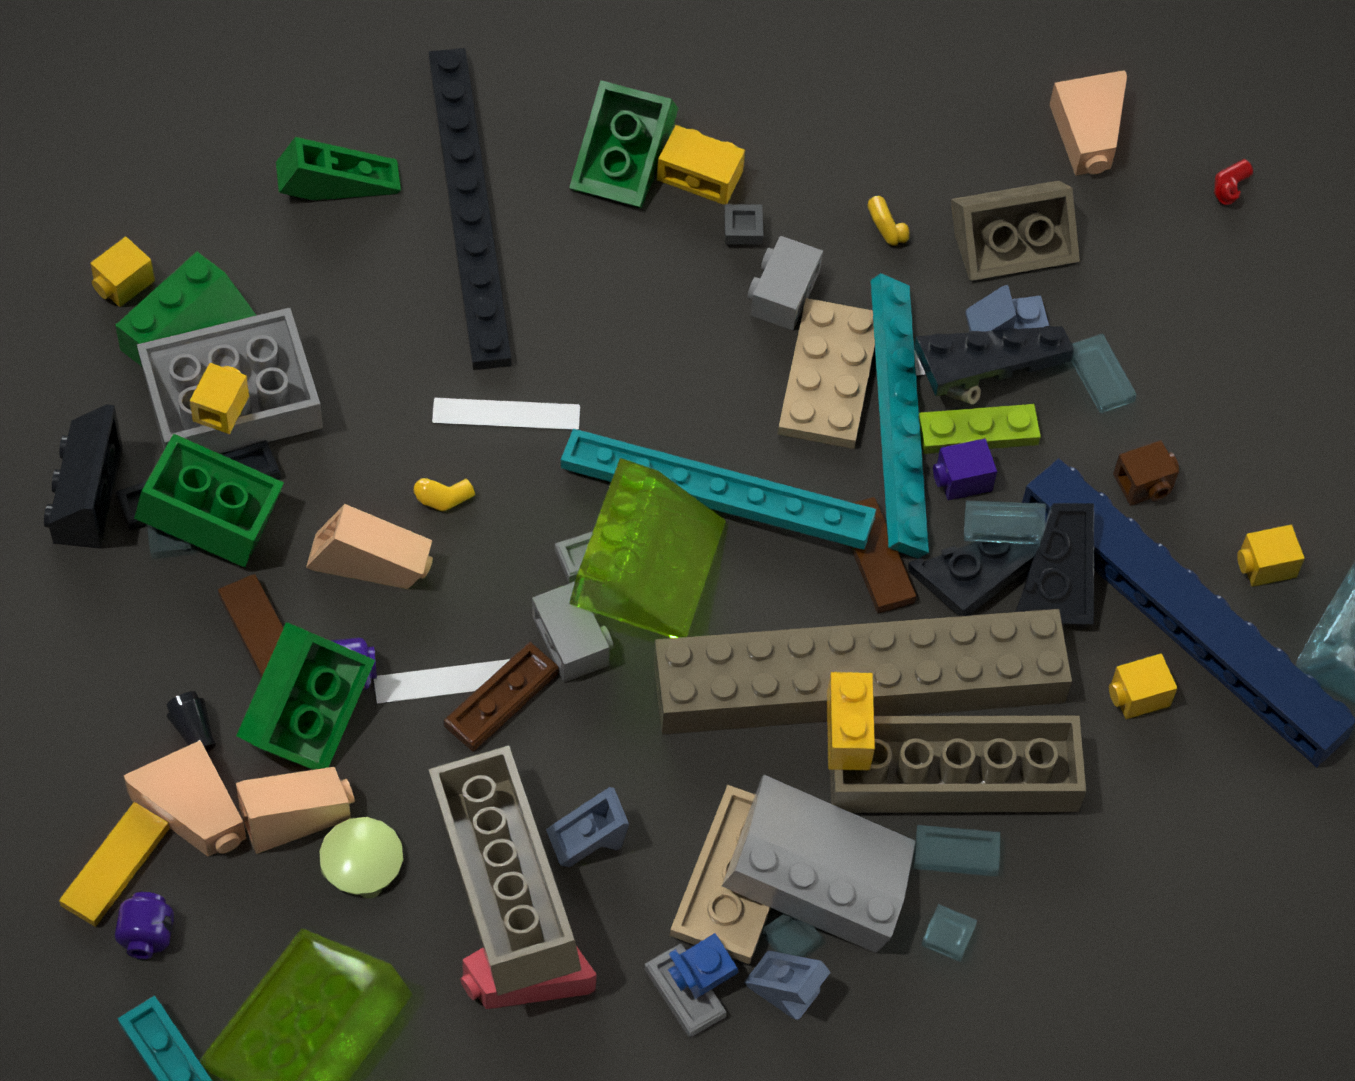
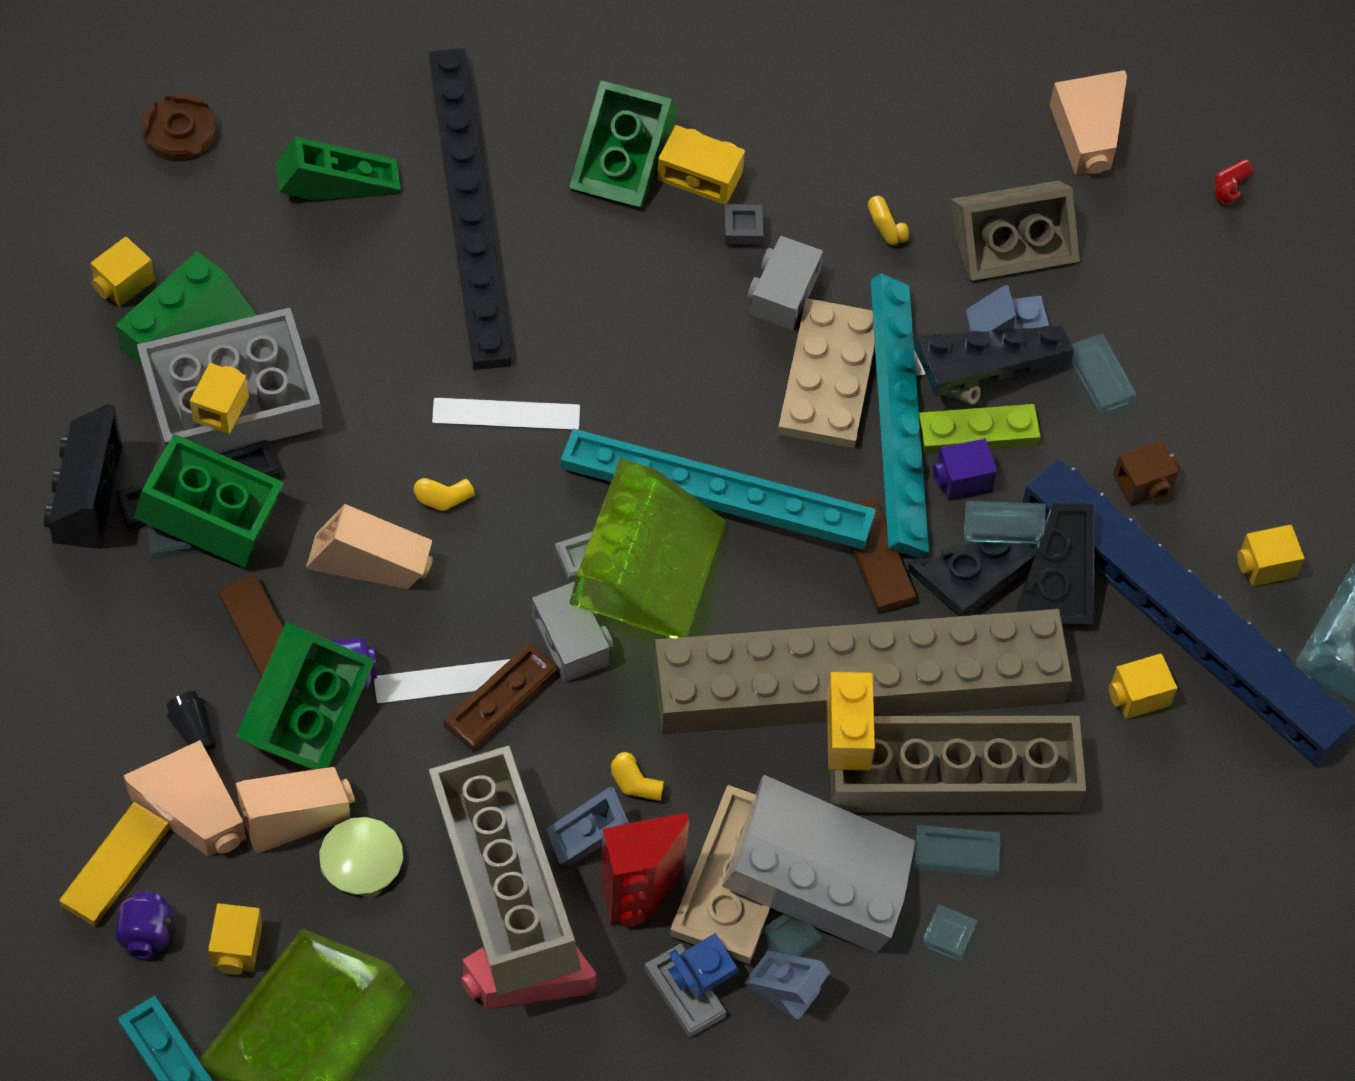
(179, 127): none -> reddish brown tile
(235, 938): none -> yellow brick
(631, 780): none -> yellow arm
(641, 866): none -> red slope

